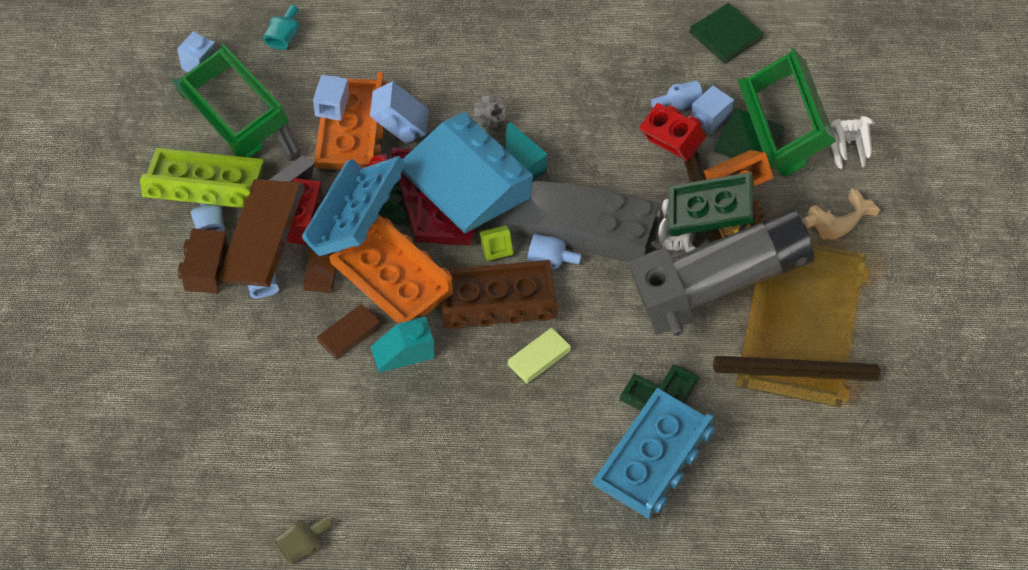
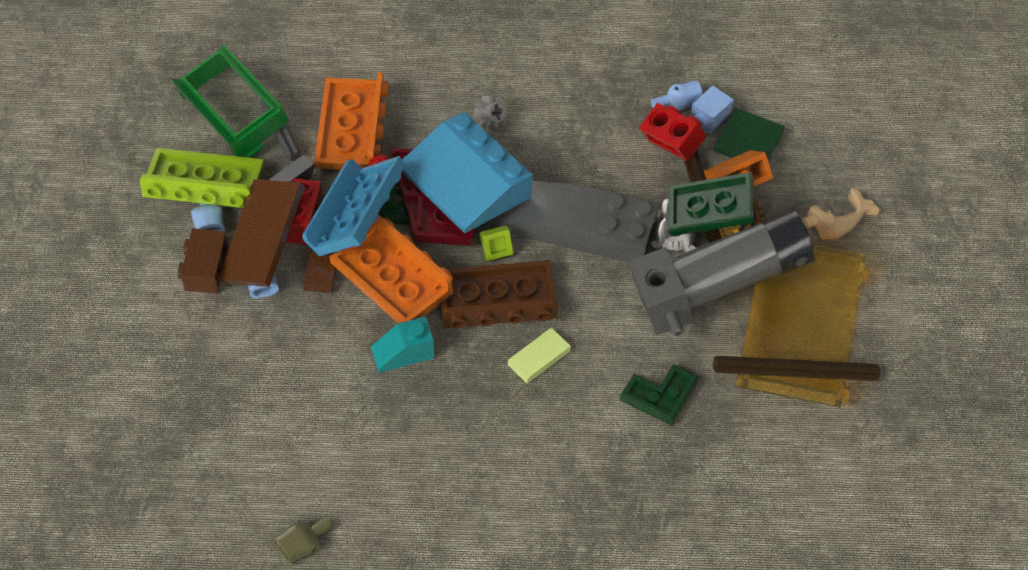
(195, 50): light blue brick -> none
(282, 29): teal piece -> none
(331, 97): light blue brick -> none
(348, 331): reddish brown tile -> none
(399, 112): light blue brick -> none
(525, 151): teal slope -> none
(551, 249): light blue piece -> none
(654, 453): dark azure bracket -> none
(726, 32): dark green tile -> none
(795, 154): green piece -> none
(859, 131): white piece -> none

